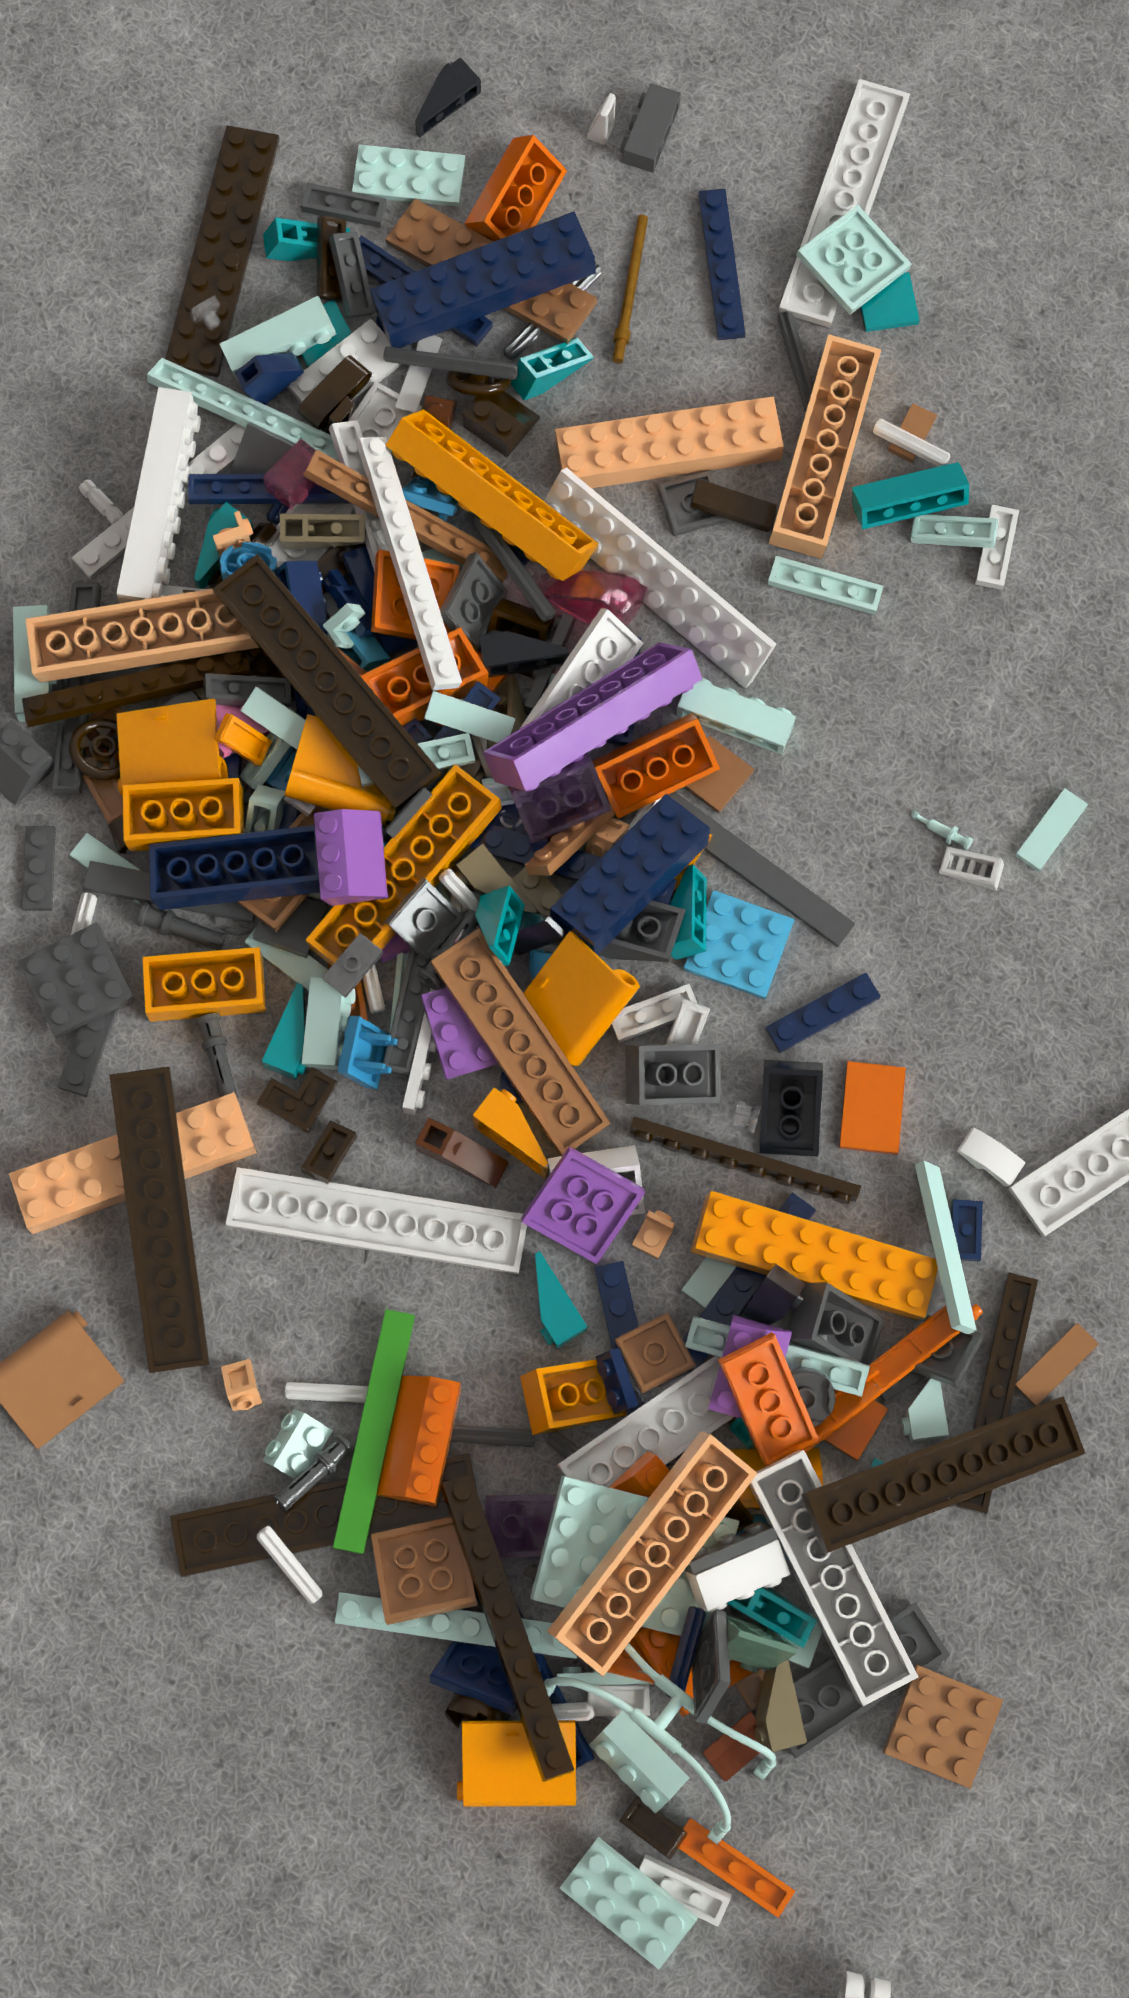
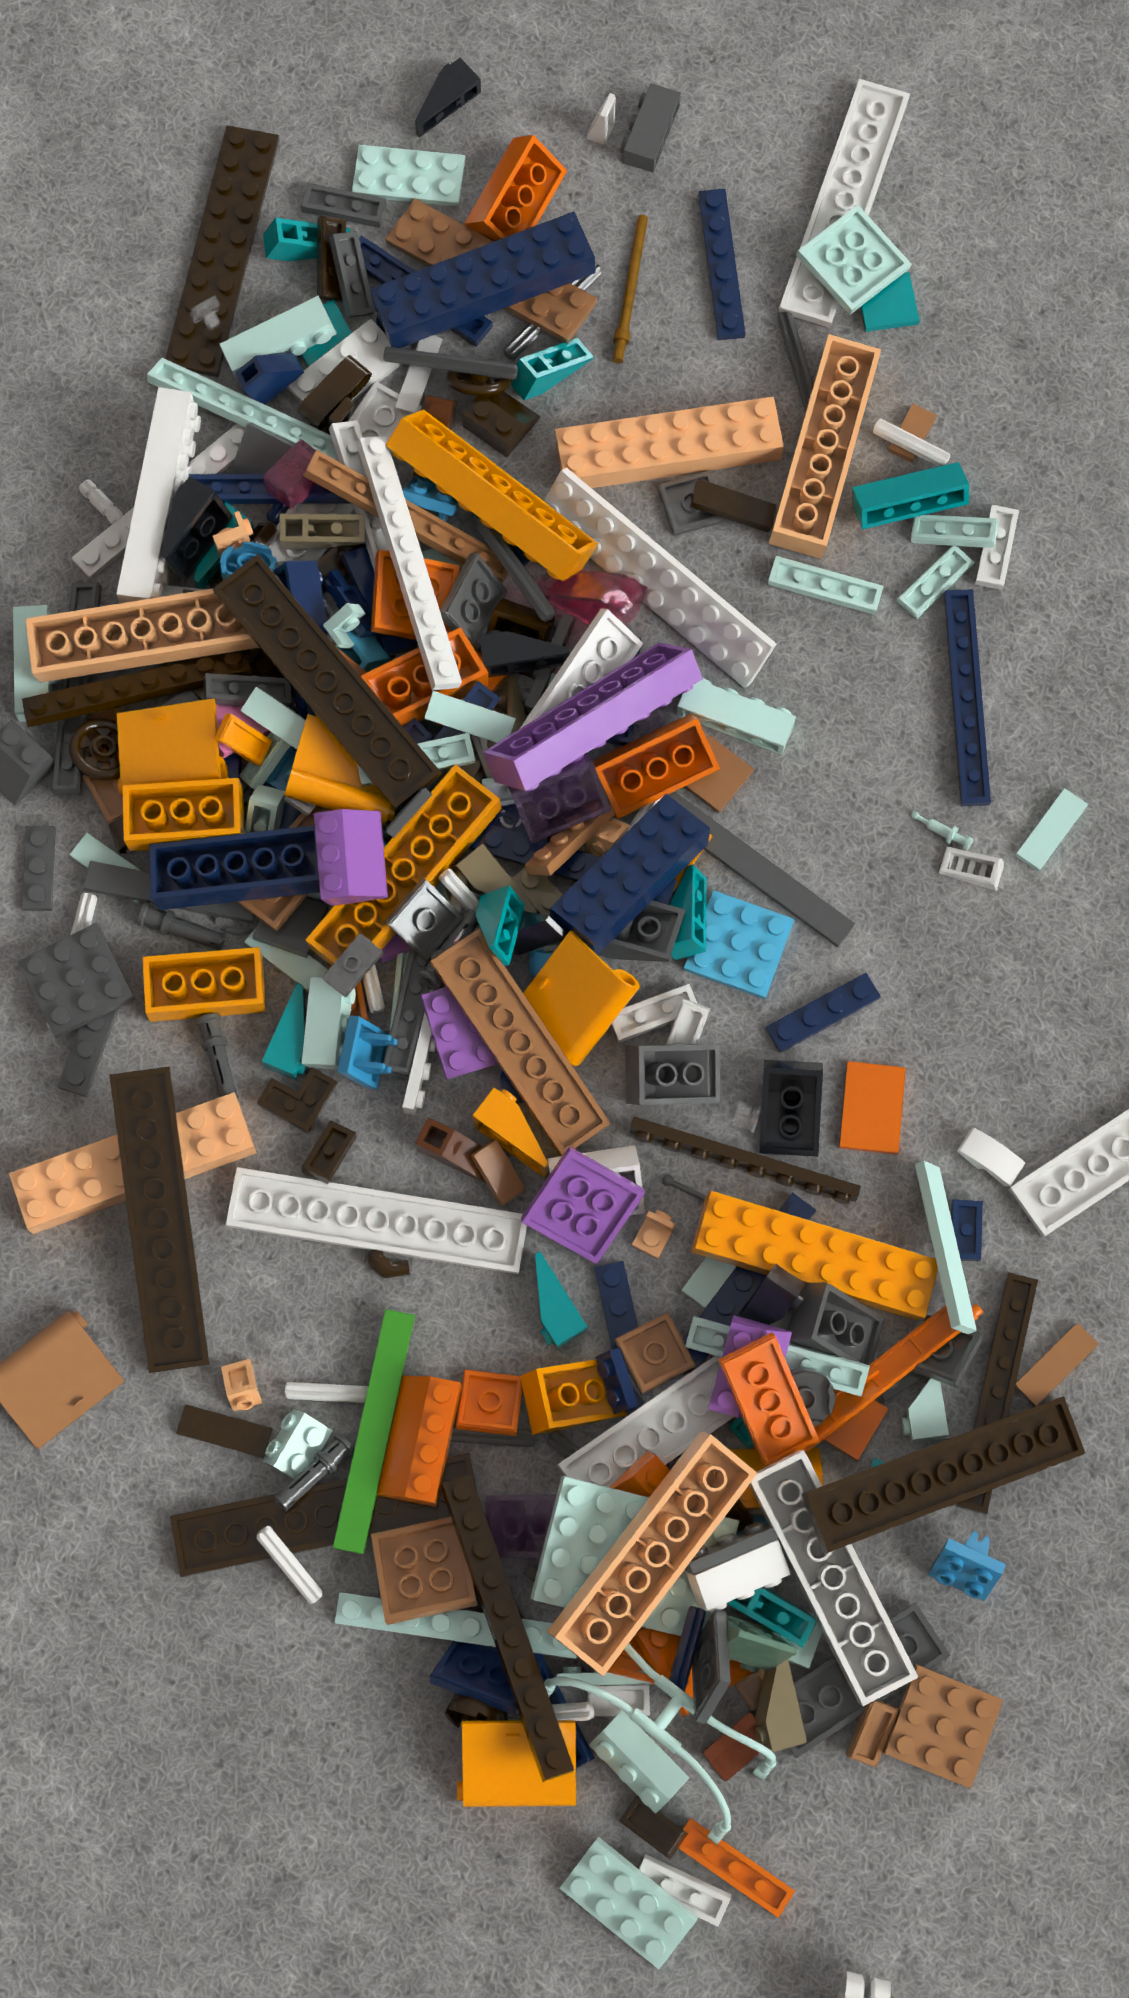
(192, 522): none -> black slope
(224, 1431): none -> dark brown tile
(385, 1267): none -> dark brown arm
(489, 1403): none -> orange tile
(497, 1172): none -> medium nougat tile
(668, 1180): none -> dark grey hinge
(872, 1732): none -> medium nougat tile
(935, 581): none -> light aqua tile
(967, 698): none -> dark blue plate
(967, 1567): none -> dark azure plate

